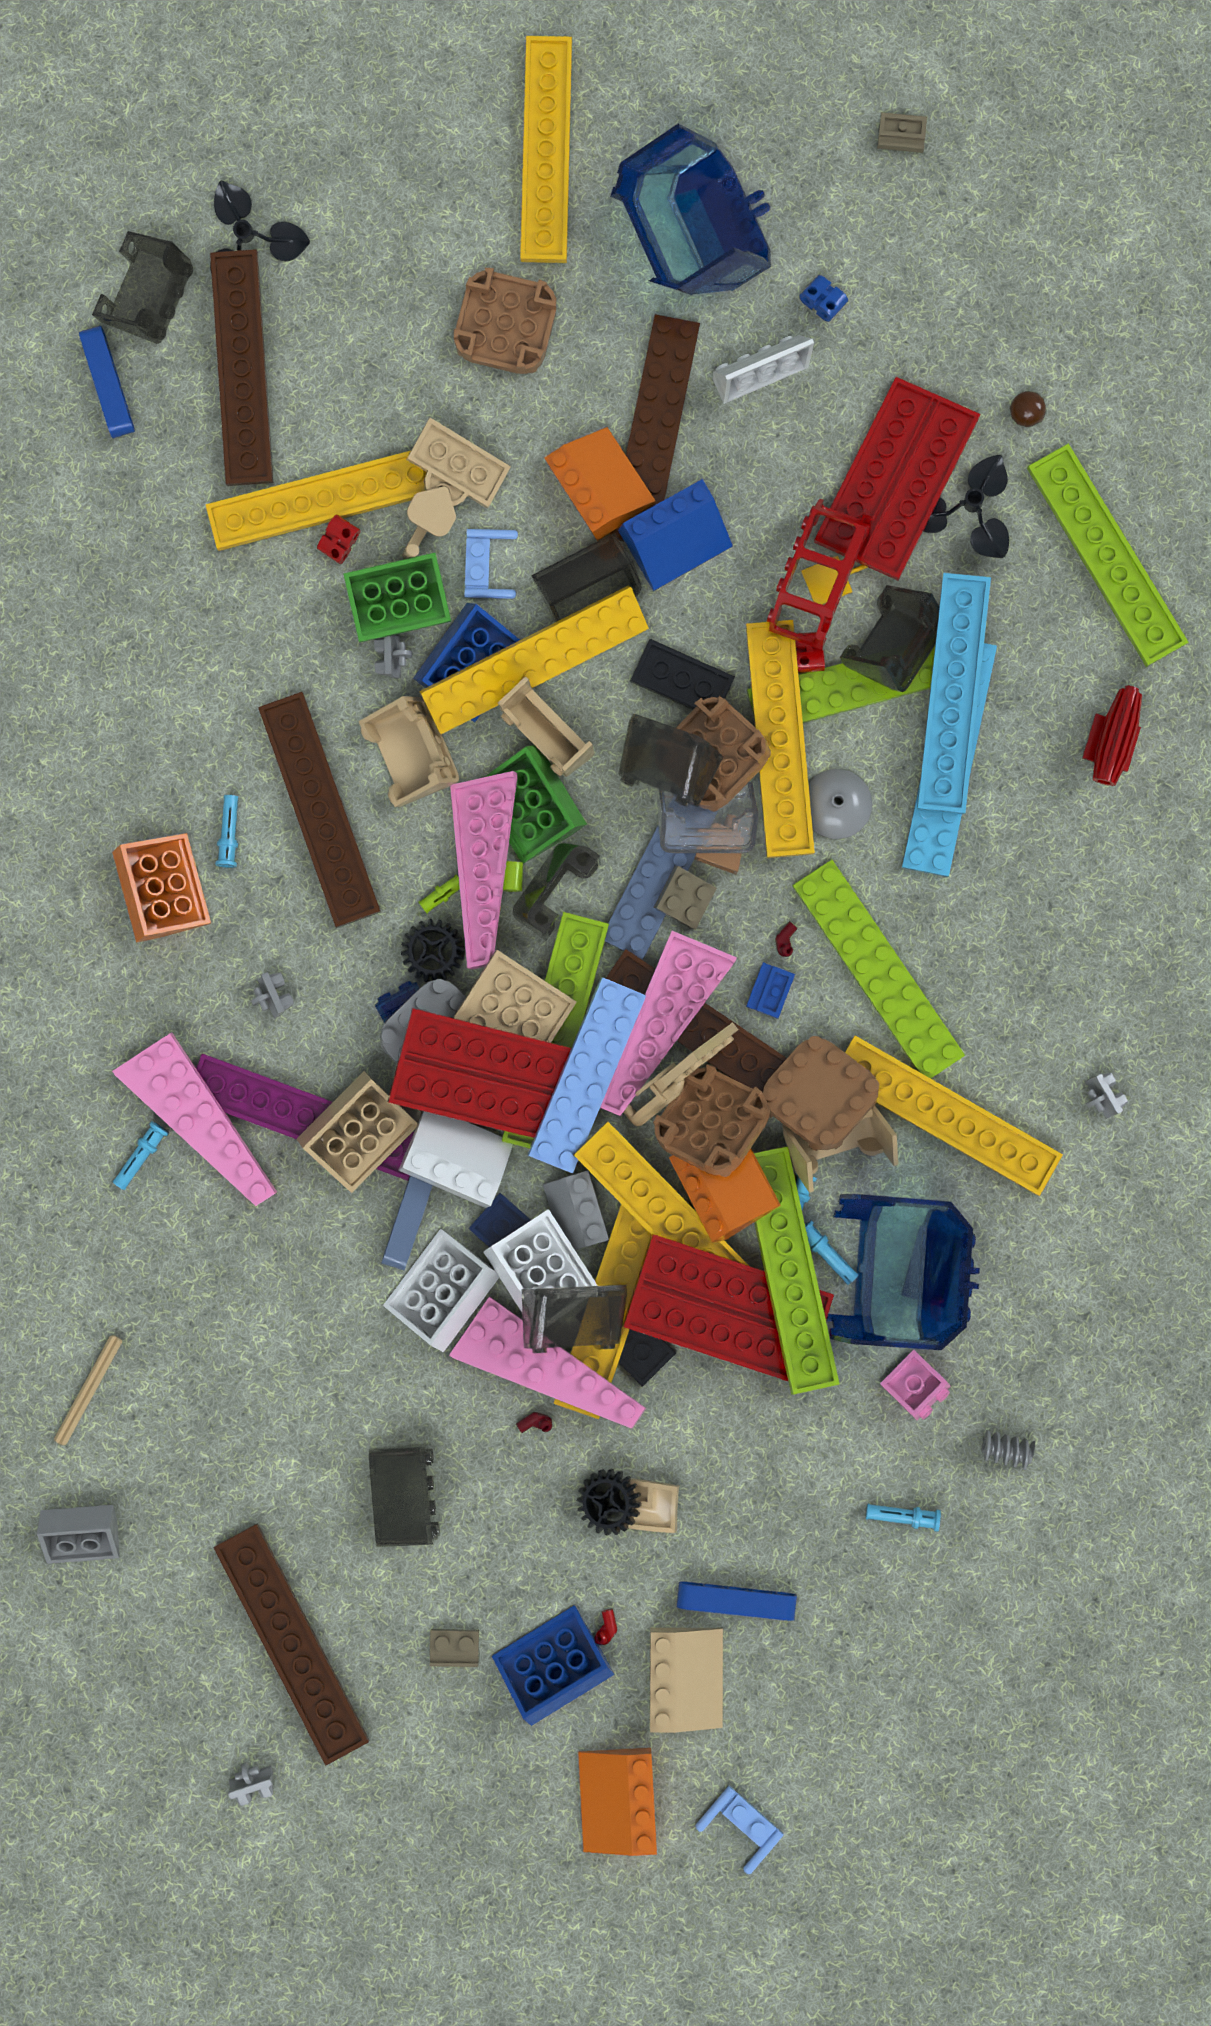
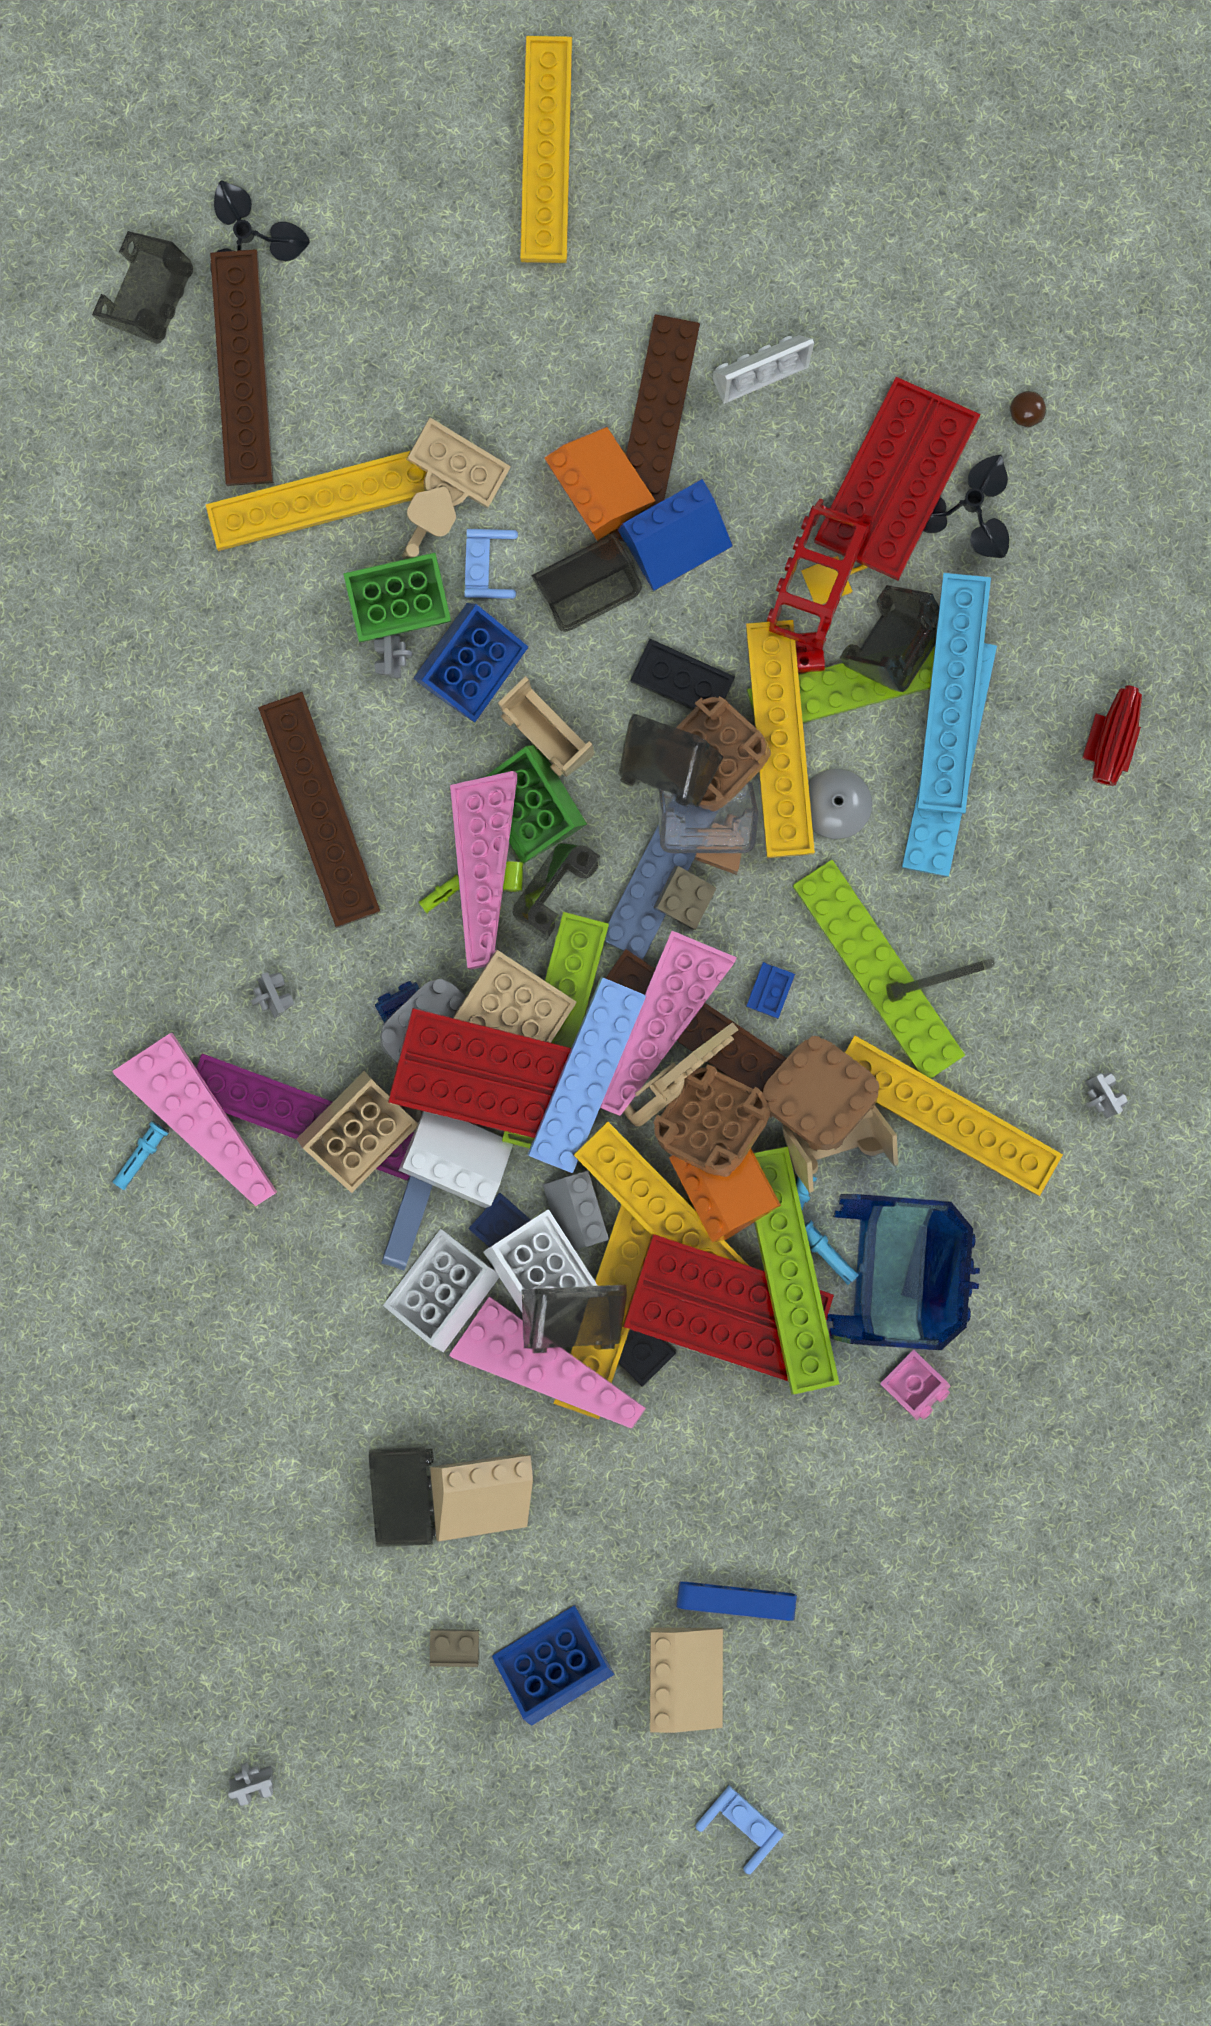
(78, 1534): light grey slope -> none
(88, 1390): tan axle -> none
(106, 381): blue beam -> none
(161, 886): orange slope -> none
(230, 844): medium azure pin -> none
(291, 1644): reddish brown plate -> none
(338, 539): red piece -> none
(410, 749): tan windscreen -> none
(441, 943): black gear -> none
(481, 1496): none -> tan slope
(505, 322): medium nougat plate -> none
(535, 1420): dark red arm -> none
(536, 657): yellow plate -> none
(608, 1629): red arm -> none
(617, 1801): orange slope -> none
(627, 1507): black gear -> none
(658, 1506): tan plate -> none
(692, 214): clear blue windscreen -> none
(782, 940): dark red arm -> none
(823, 298): blue piece -> none
(897, 991): none -> clear smoke piece
(902, 132): dark tan plate -> none
(915, 1517): medium azure pin -> none
(1007, 1449): light grey piece -> none
(1107, 555): lime plate -> none

